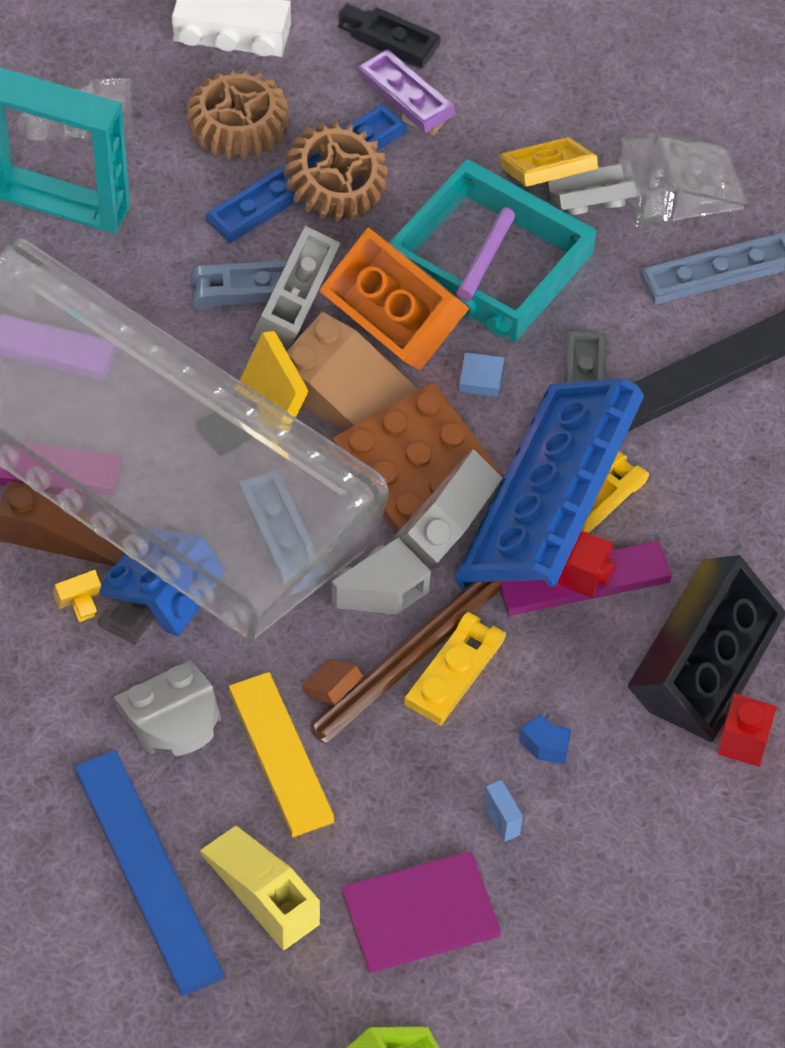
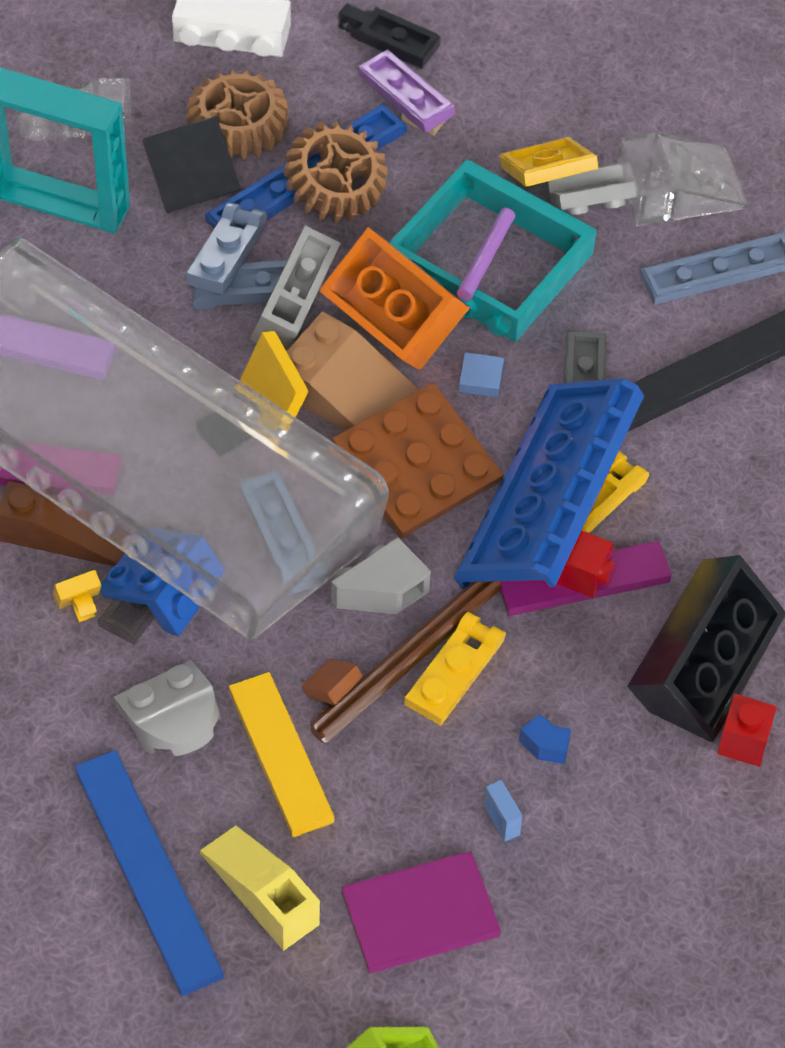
(191, 164): none -> black tile
(226, 248): none -> sand blue plate
(449, 509): light grey slope -> none

